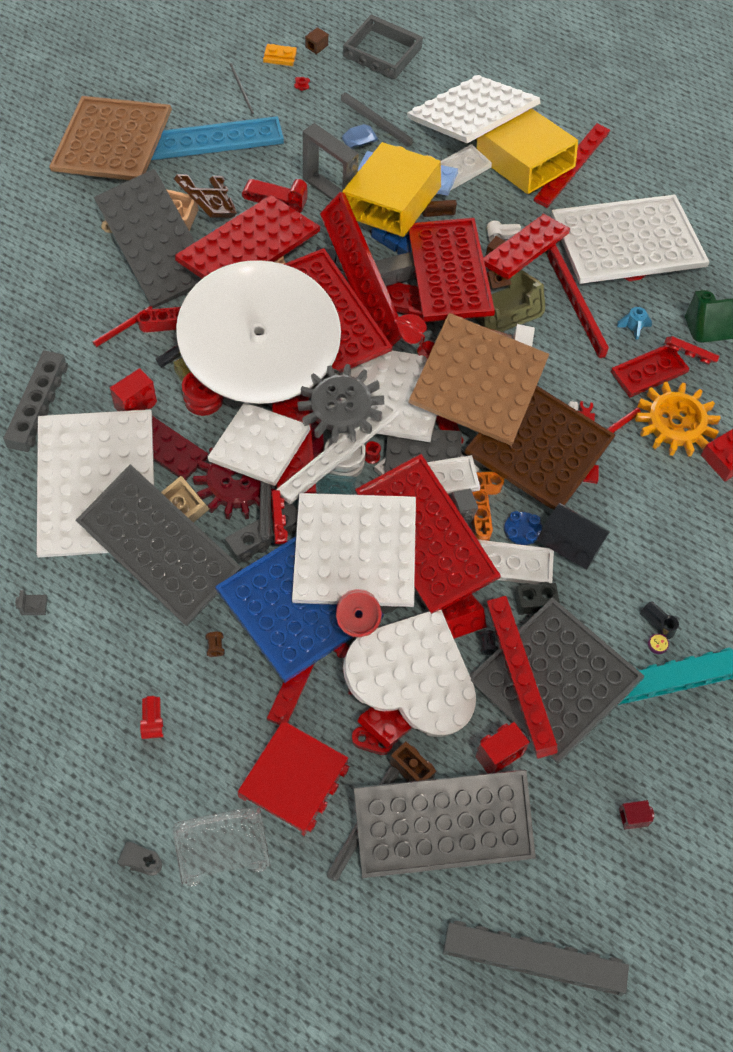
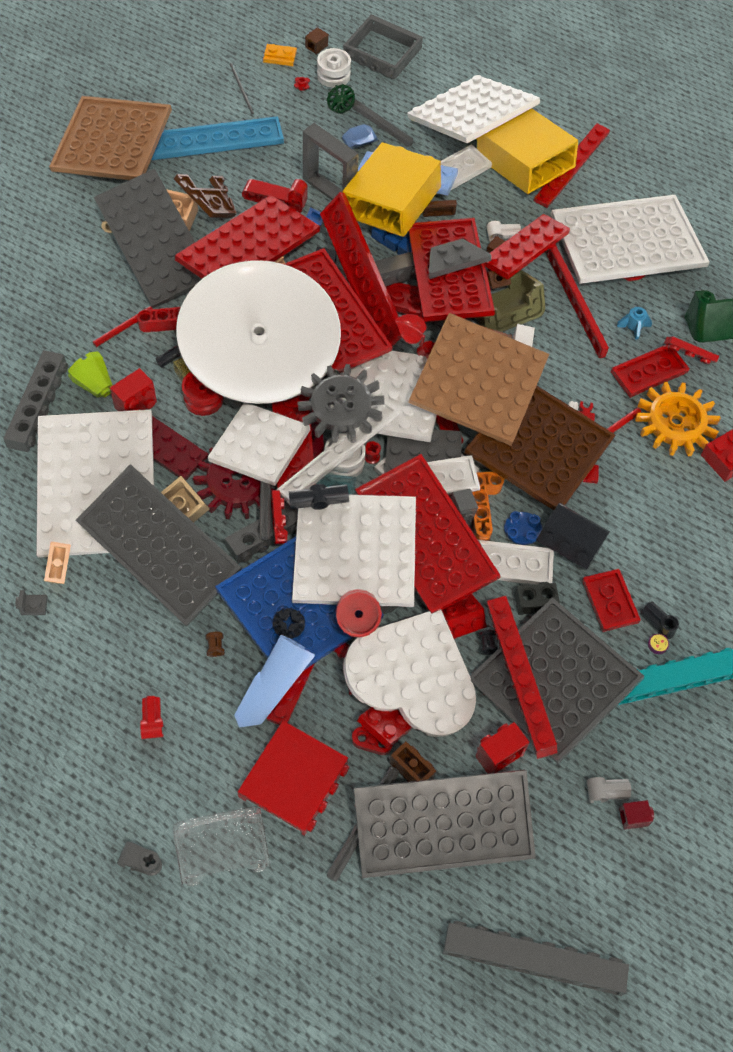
(57, 563): none -> light nougat brick
(91, 375): none -> lime cone
(271, 684): none -> light blue panel
(294, 629): none -> black gear
(314, 216): none -> blue plate
(318, 496): none -> black piece
(333, 67): none -> white wheel
(340, 98): none -> dark green wheel
(454, 257): none -> dark grey wing
(604, 790): none -> light grey piece
(611, 600): none -> red plate

